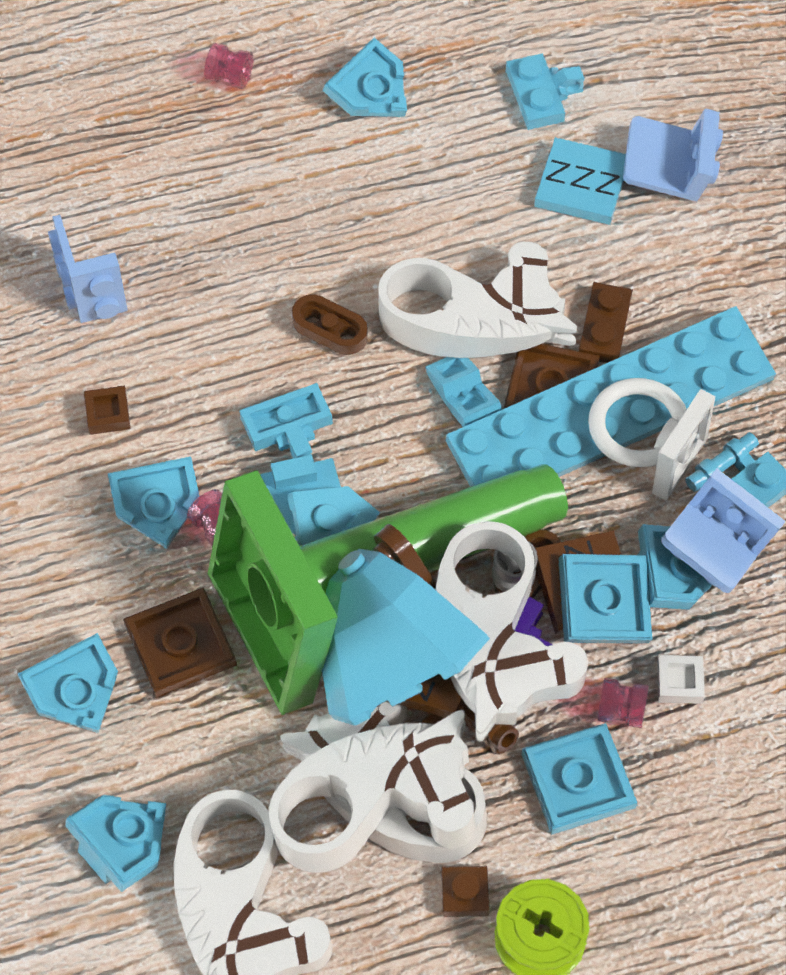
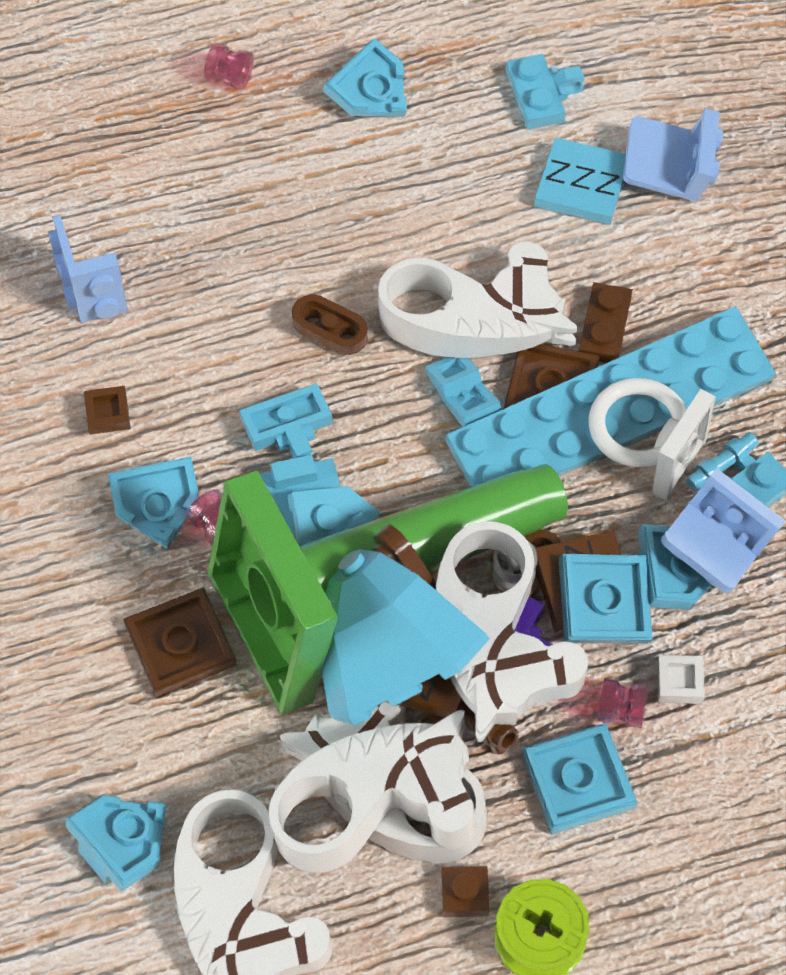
(73, 684): medium azure plate -> none

